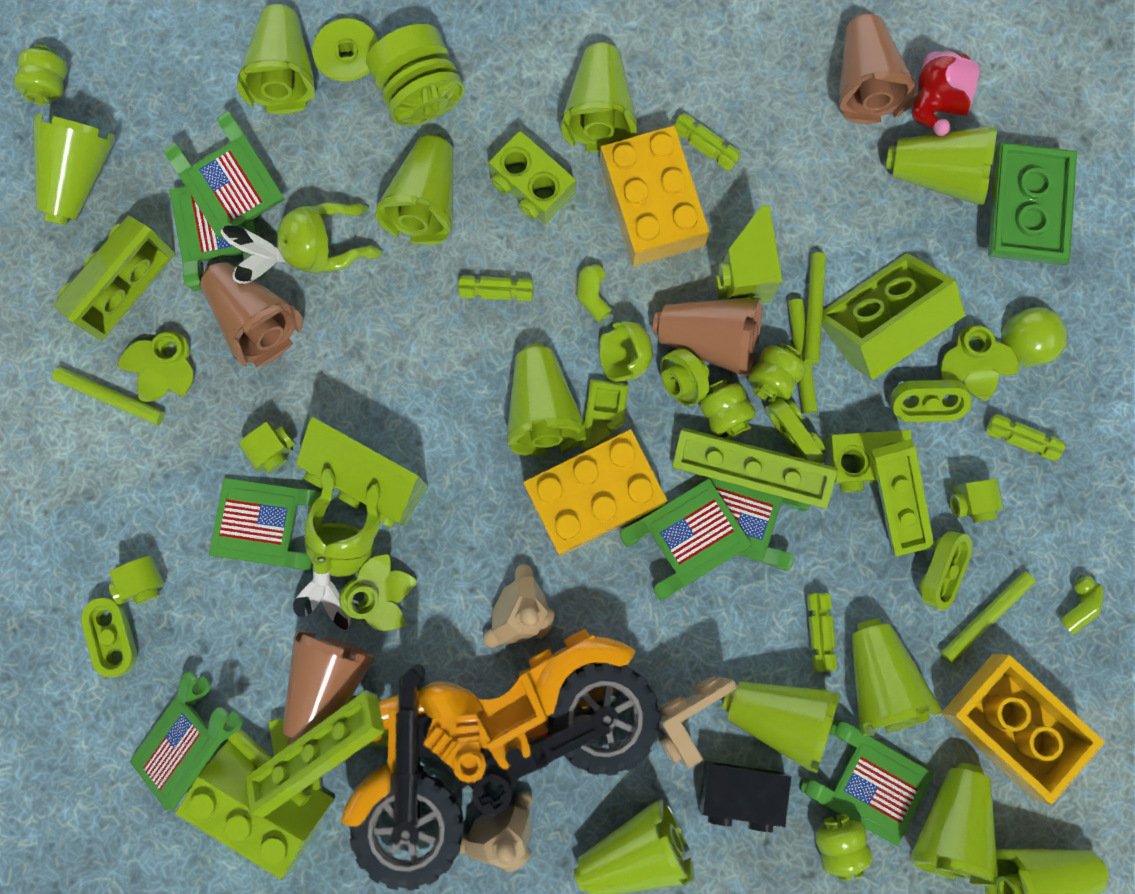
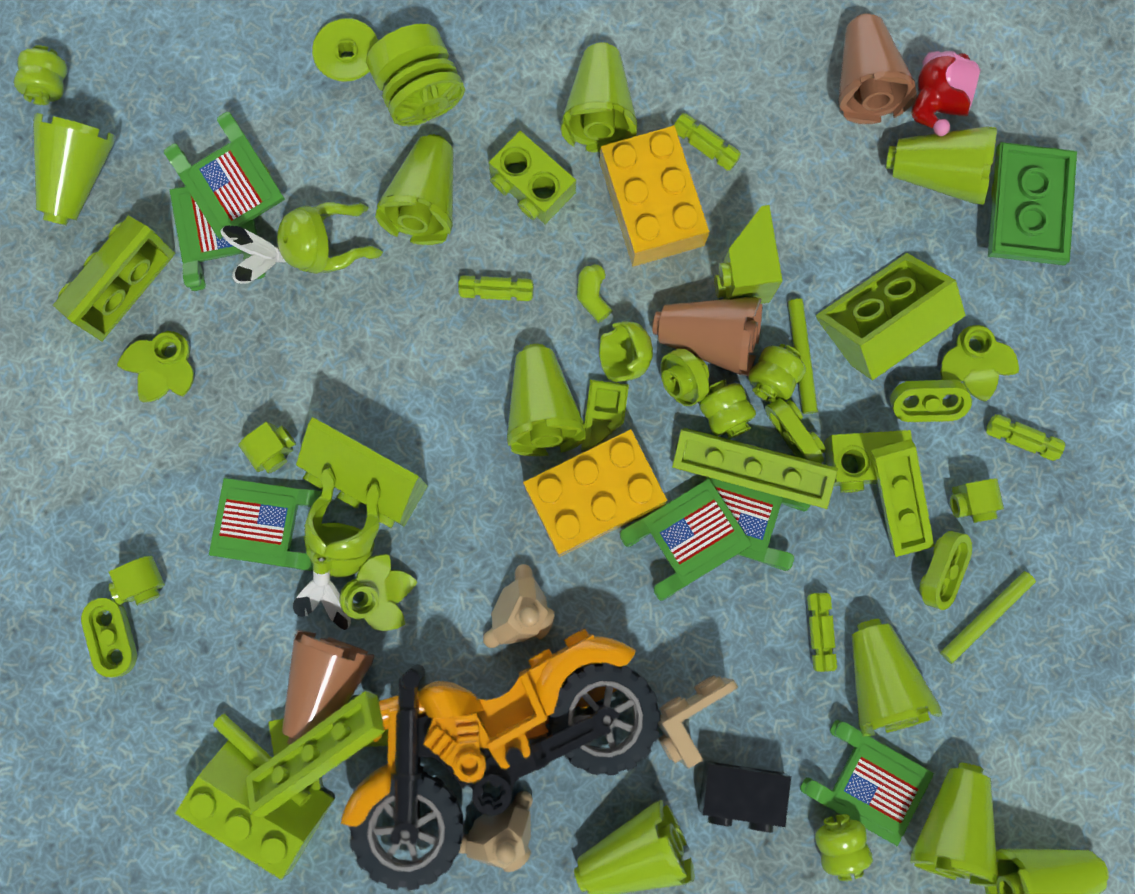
(108, 395): lime bar -> none
(182, 743): bright green flag -> none
(249, 315): nougat cone -> none
(277, 64): lime cone -> none
(785, 718): lime cone -> none
(815, 308): lime bar -> none
(1023, 728): yellow brick -> none
(1035, 336): lime hair -> none
(1089, 605): lime arm -> none

